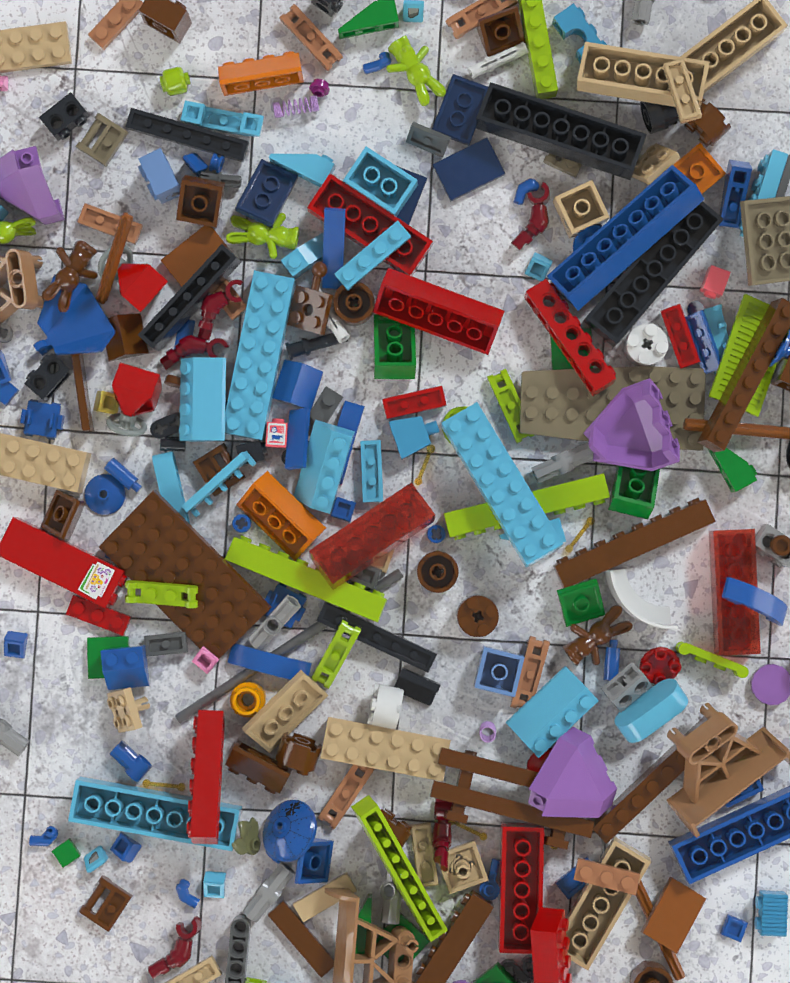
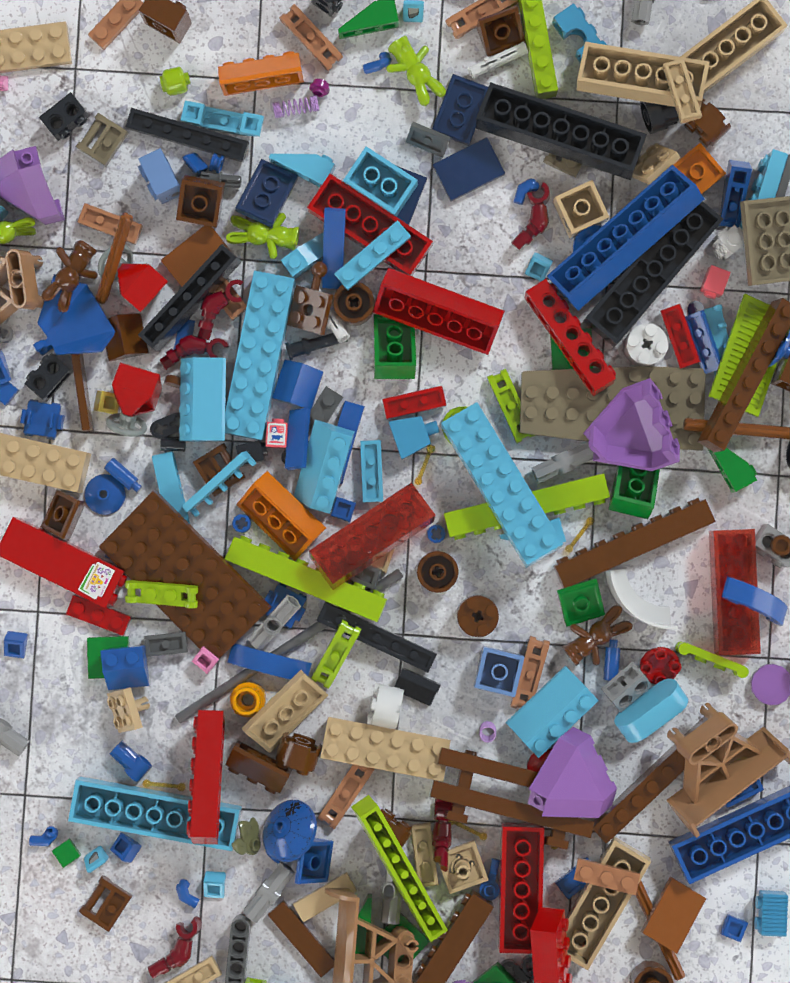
(727, 242): none -> white brick

